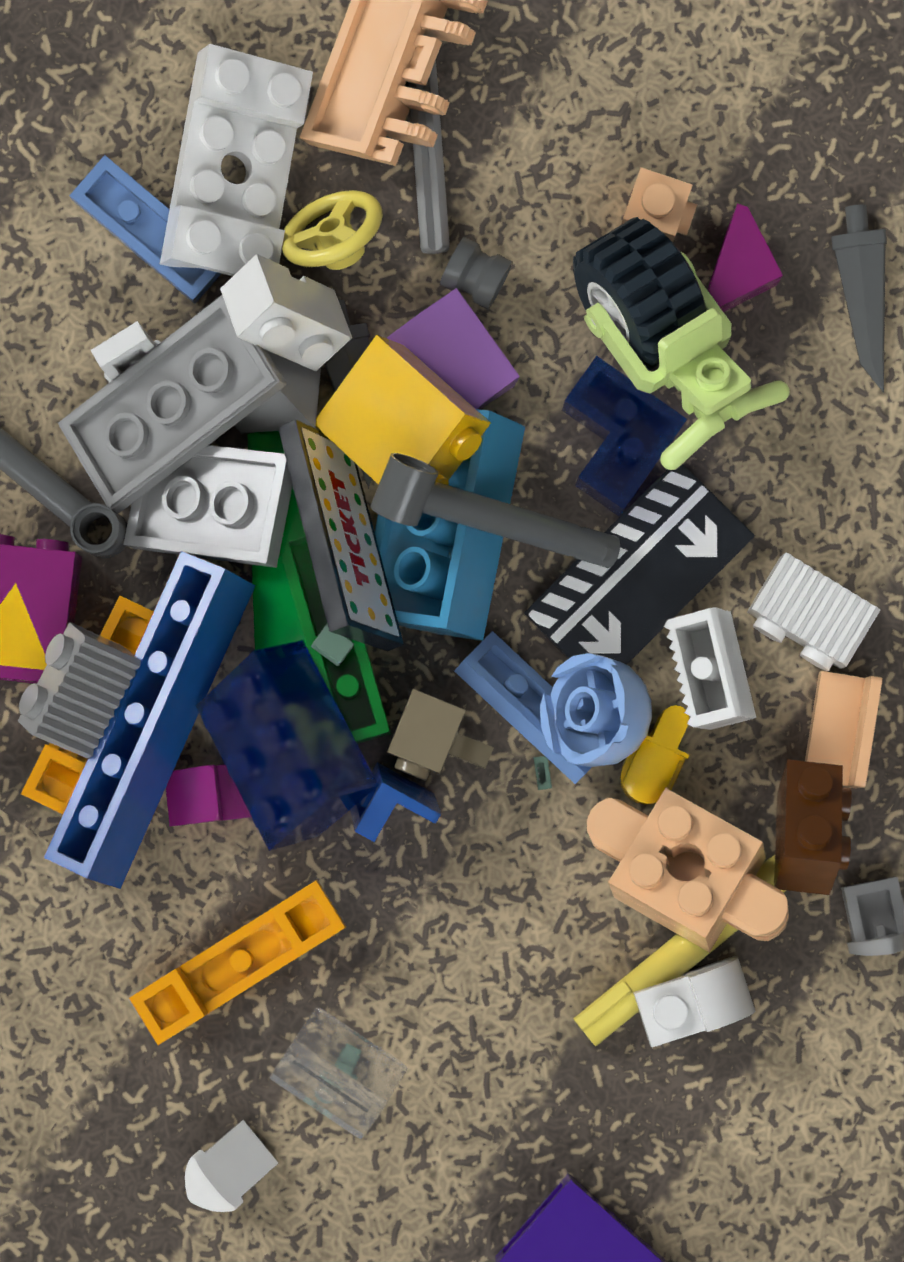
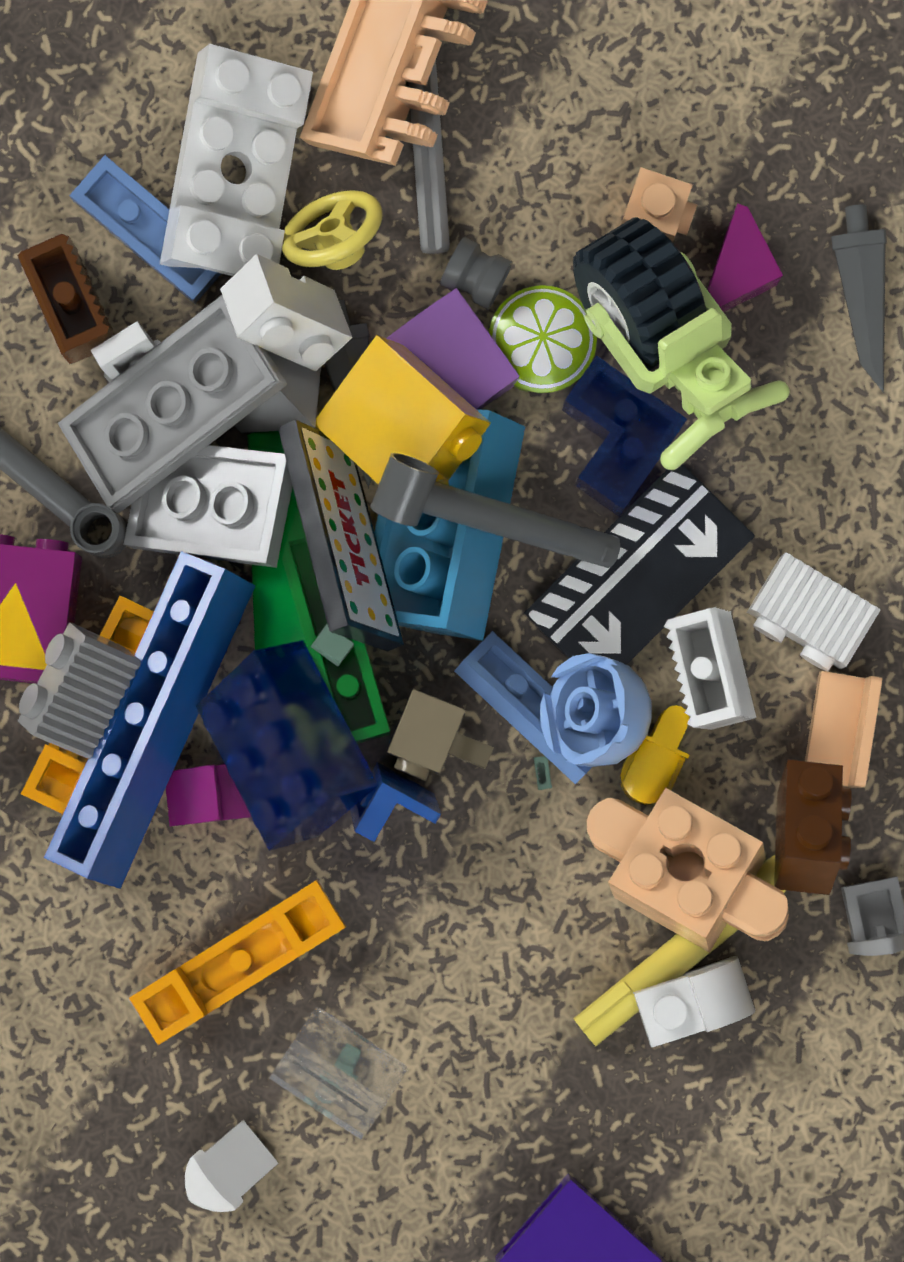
(66, 297): none -> reddish brown brick
(544, 338): none -> dish

